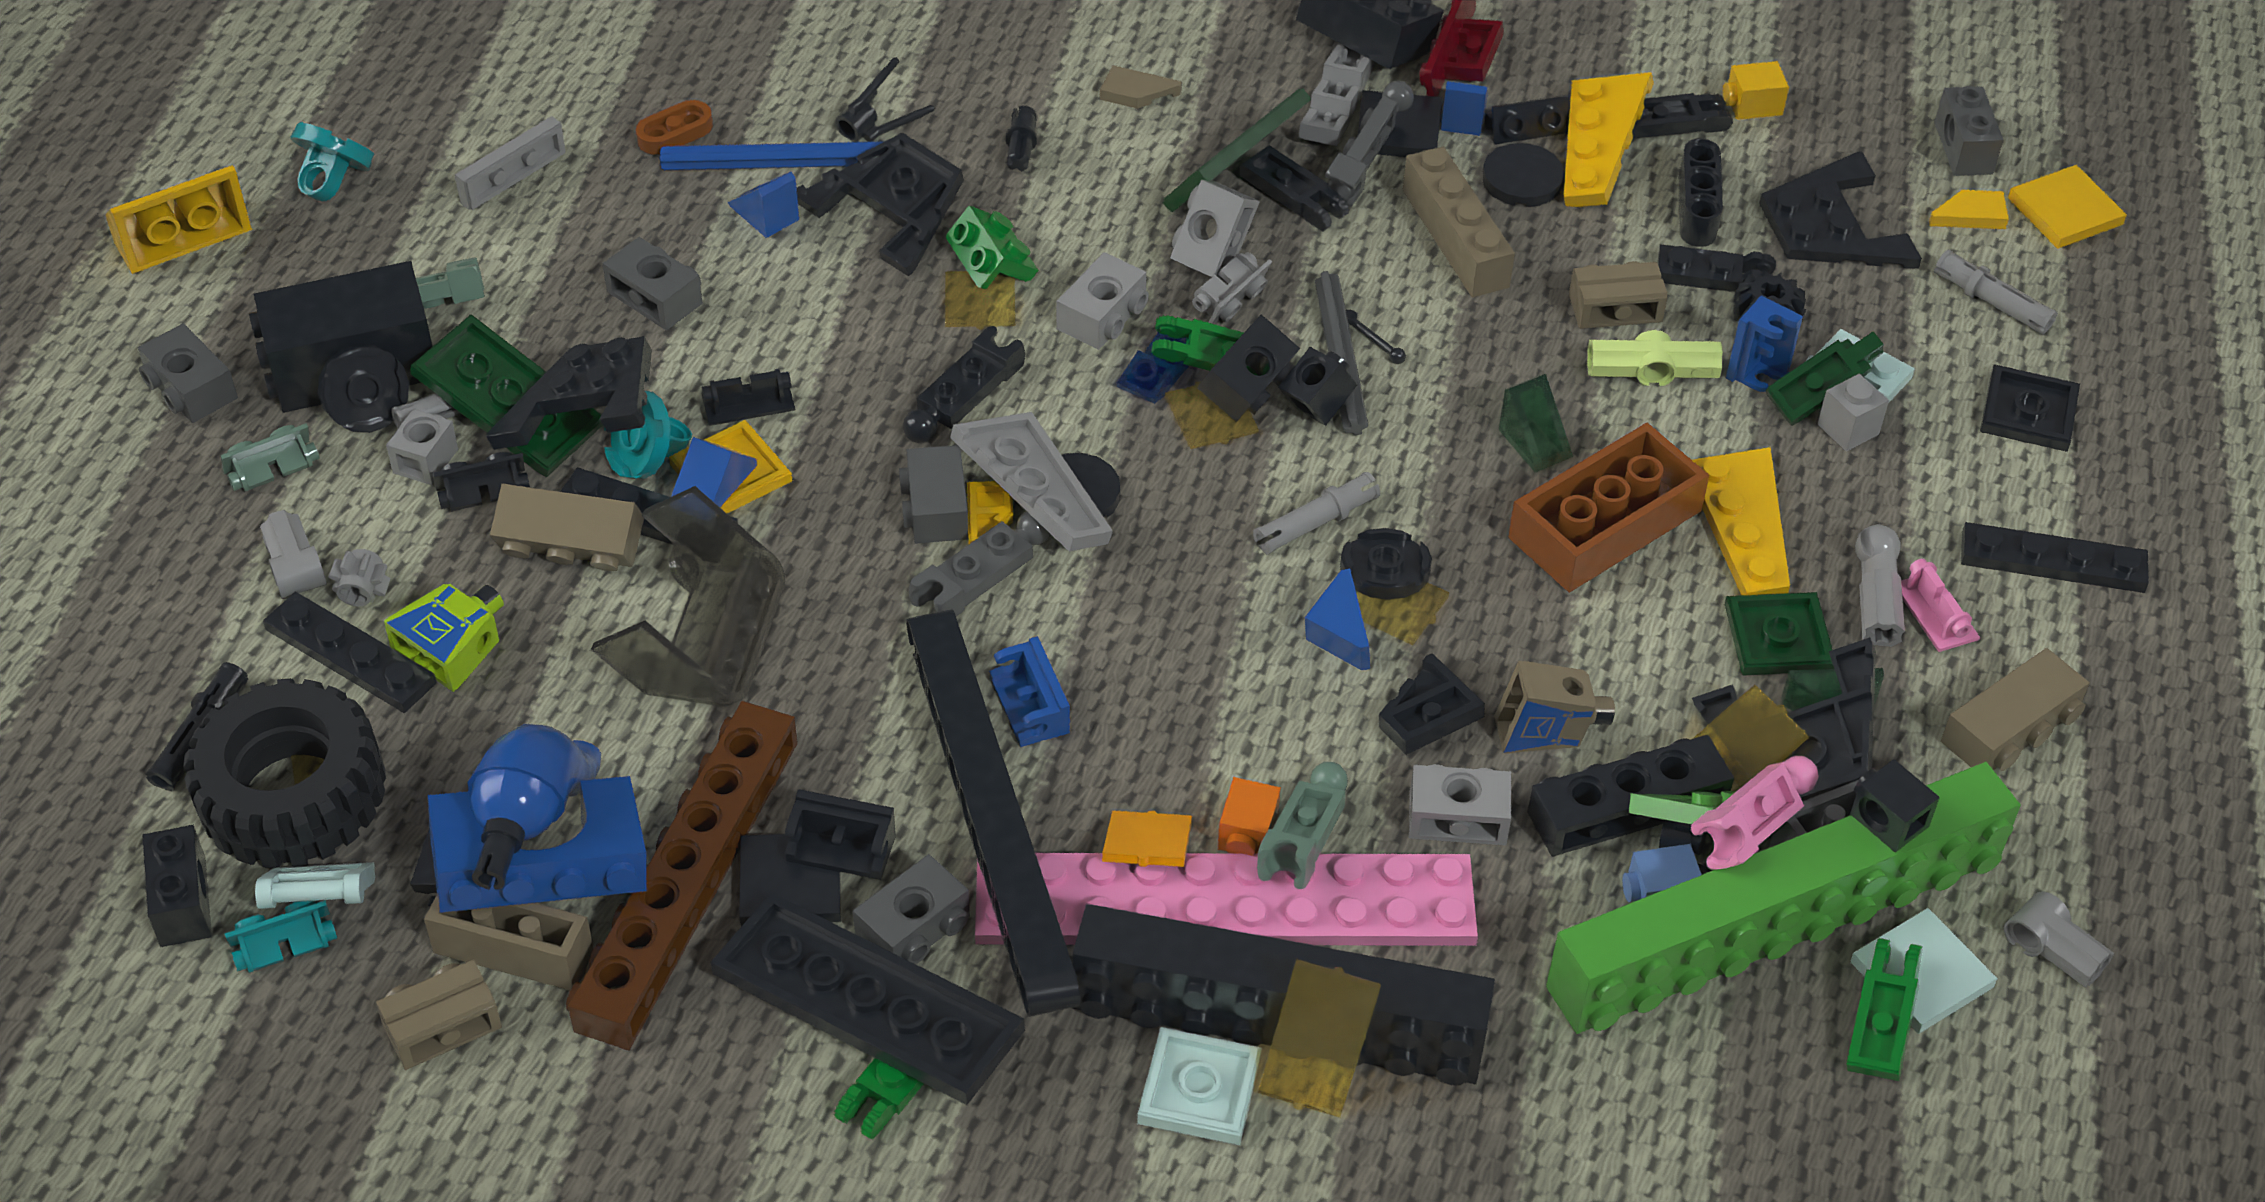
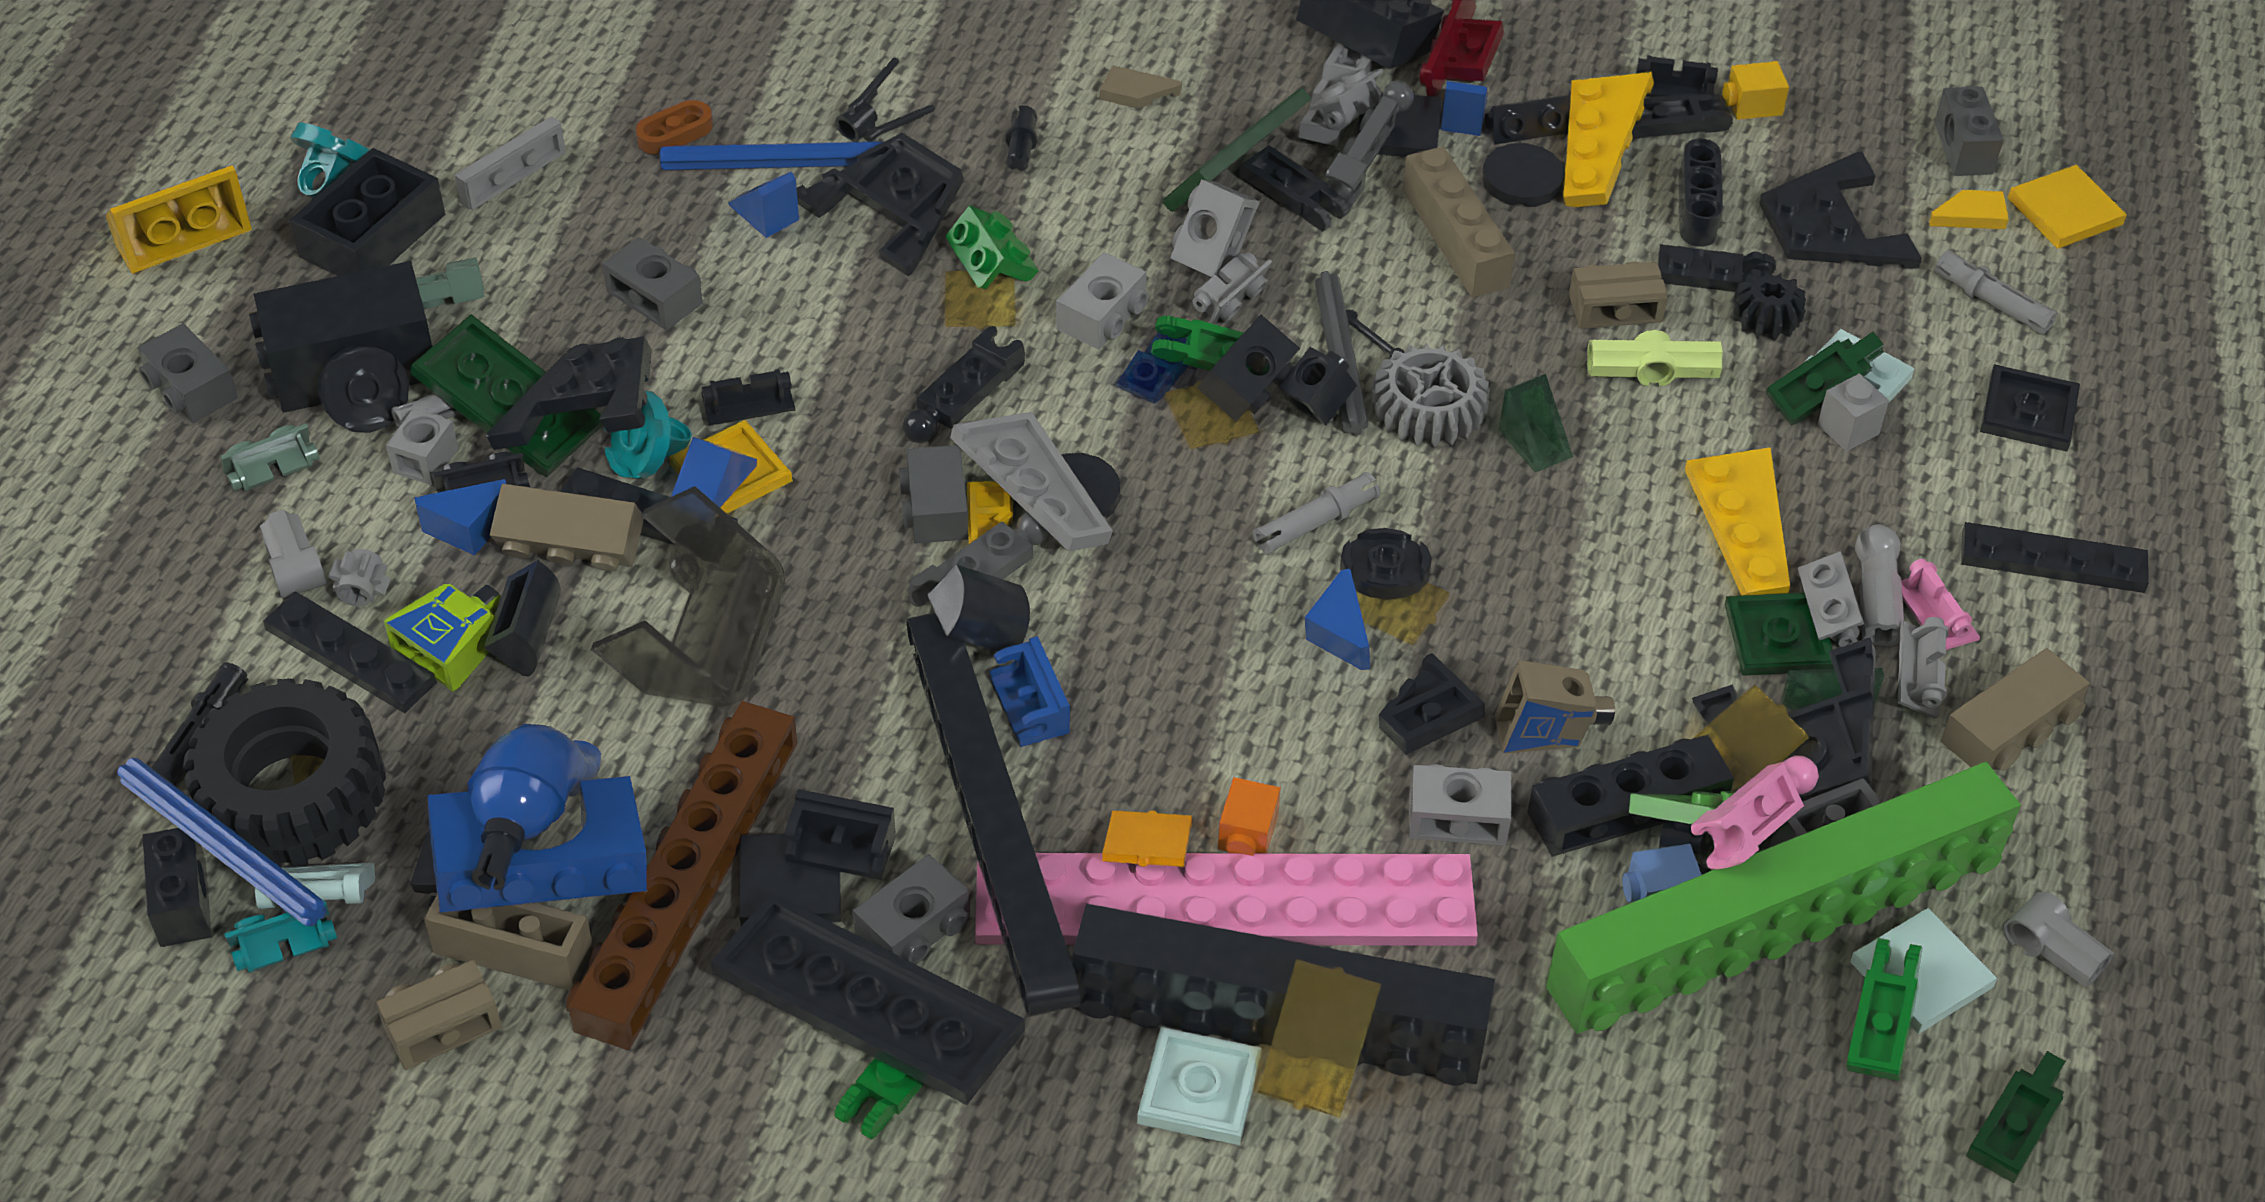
(222, 842): none -> blue axle
(368, 215): none -> black brick
(460, 515): none -> blue slope
(524, 617): none -> black brick
(981, 608): none -> black brick
(1304, 825): sand green plate -> none
(1346, 101): none -> light grey hinge
(1430, 394): none -> light grey gear
(1608, 506): dark orange brick -> none
(1693, 77): none -> black hinge
(1764, 343): blue hinge -> none
(1831, 599): none -> light grey hinge
(1893, 804): black brick -> none
(1920, 668): none -> light grey hinge
(2019, 1119): none -> dark green hinge

